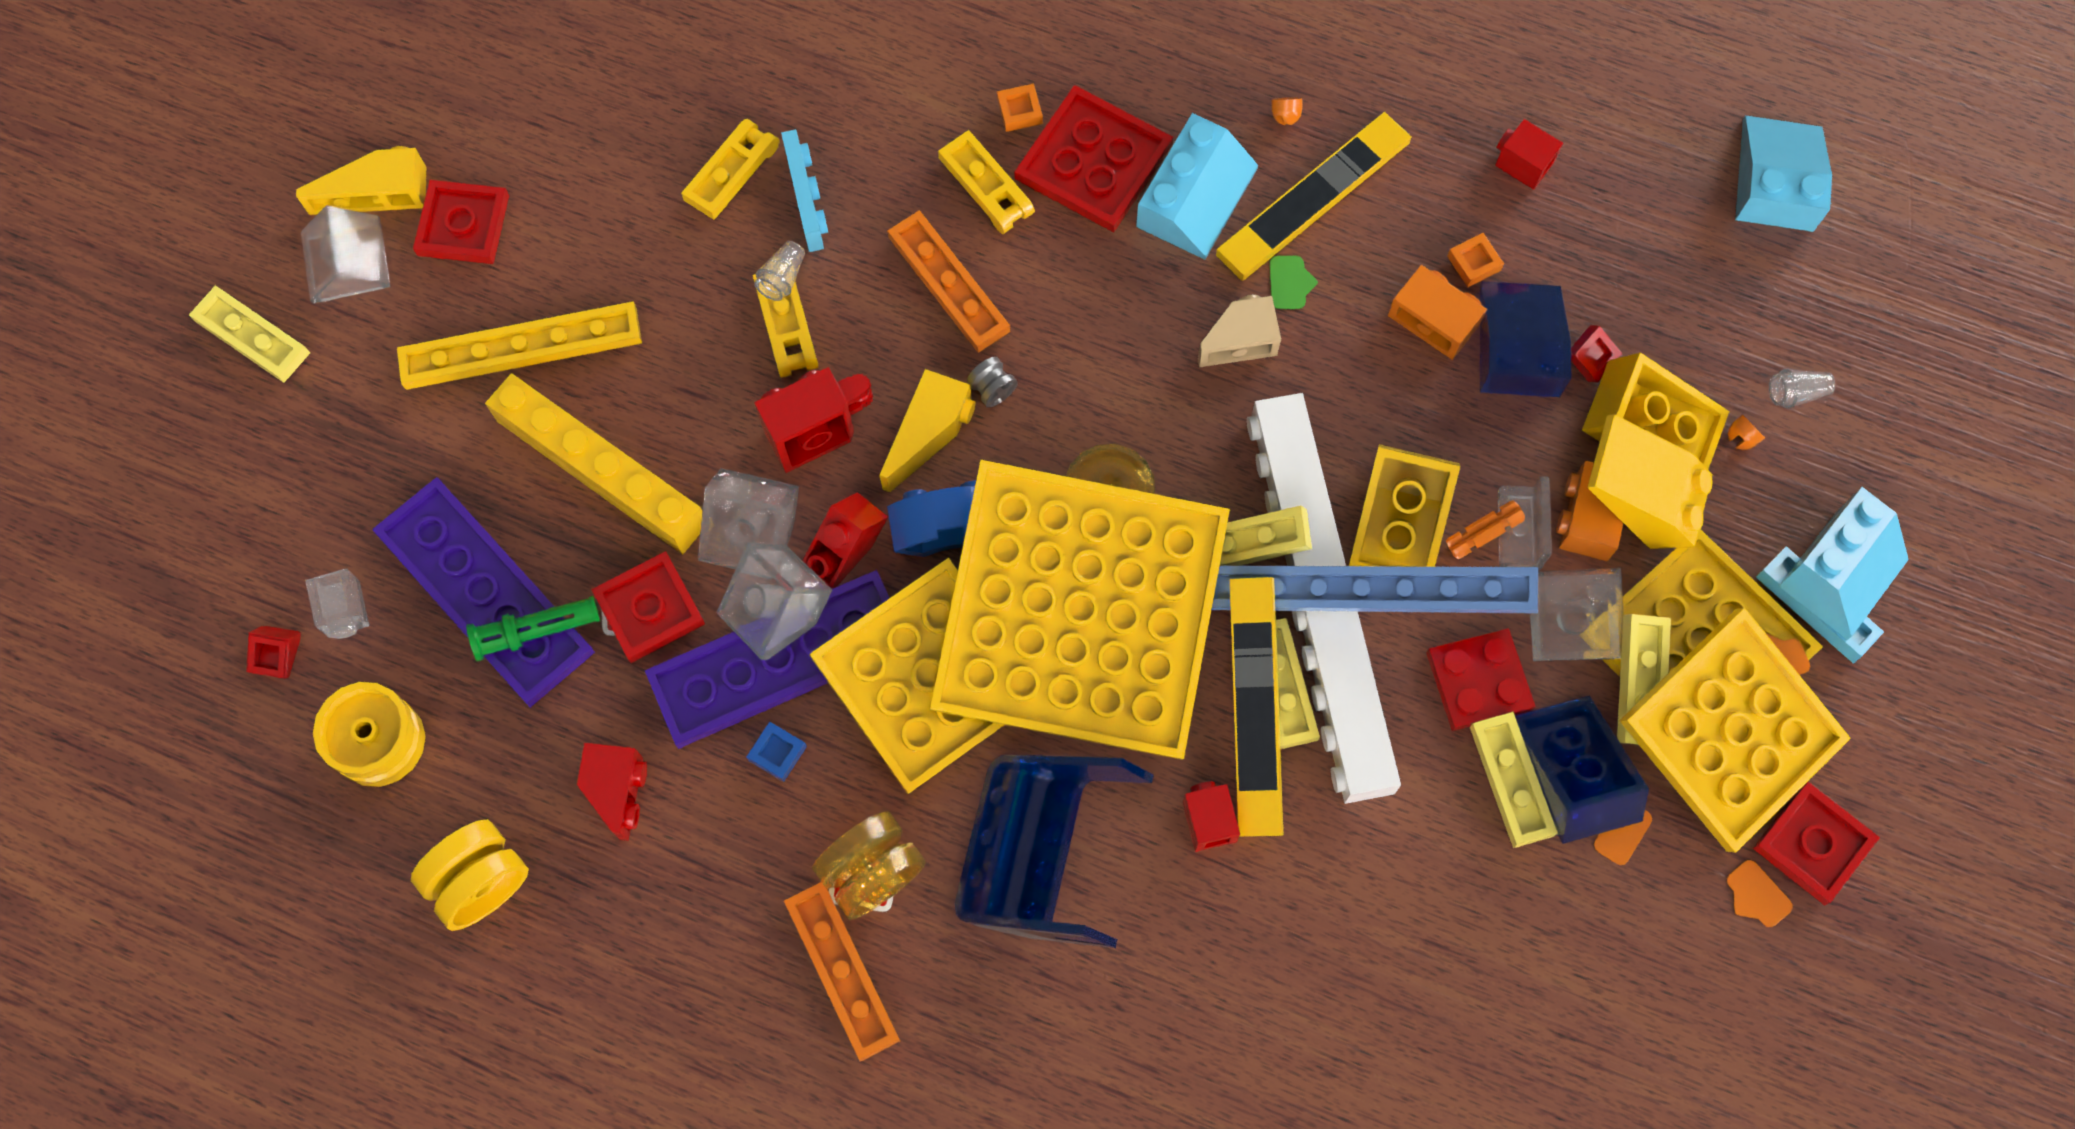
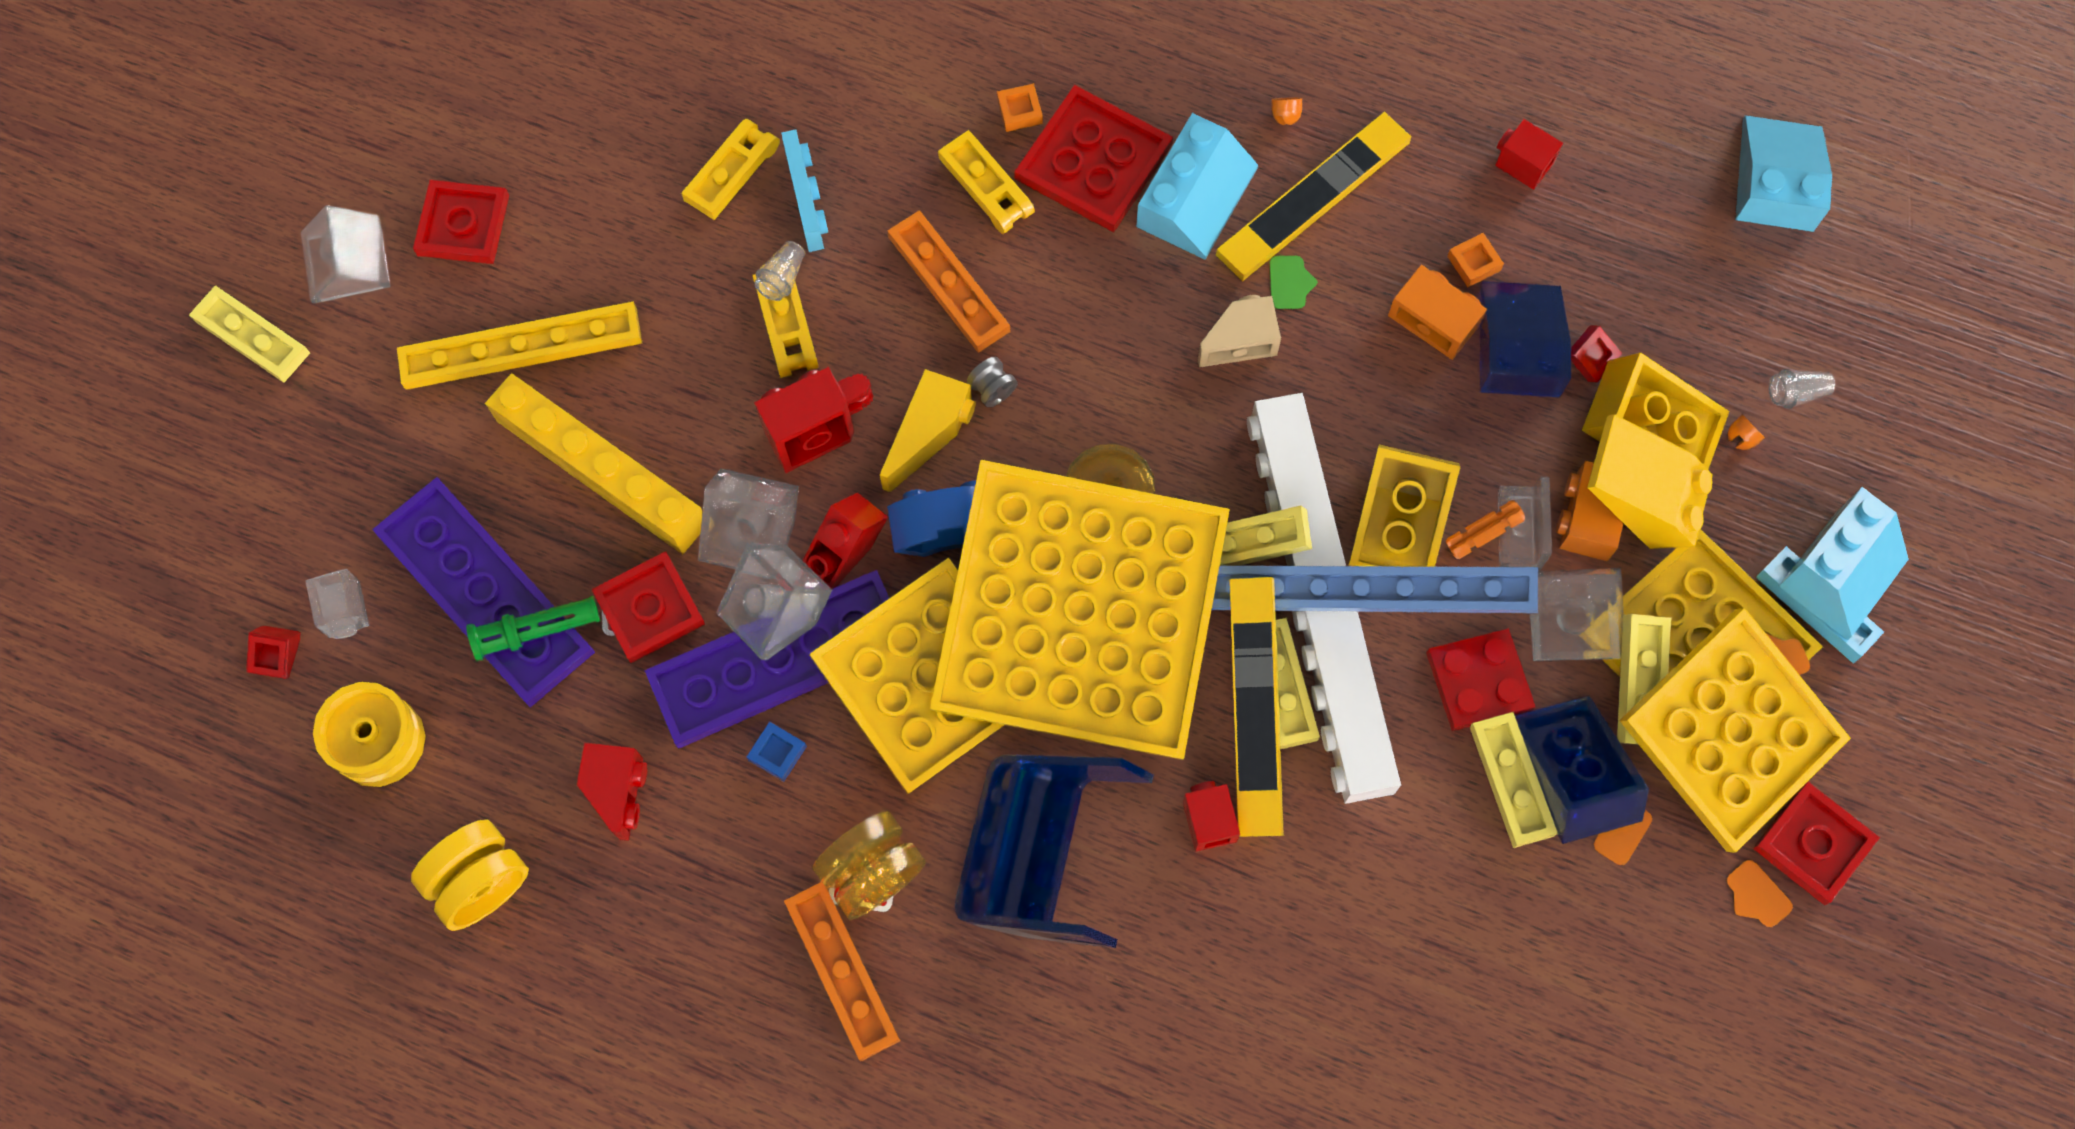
(372, 183): yellow slope -> none

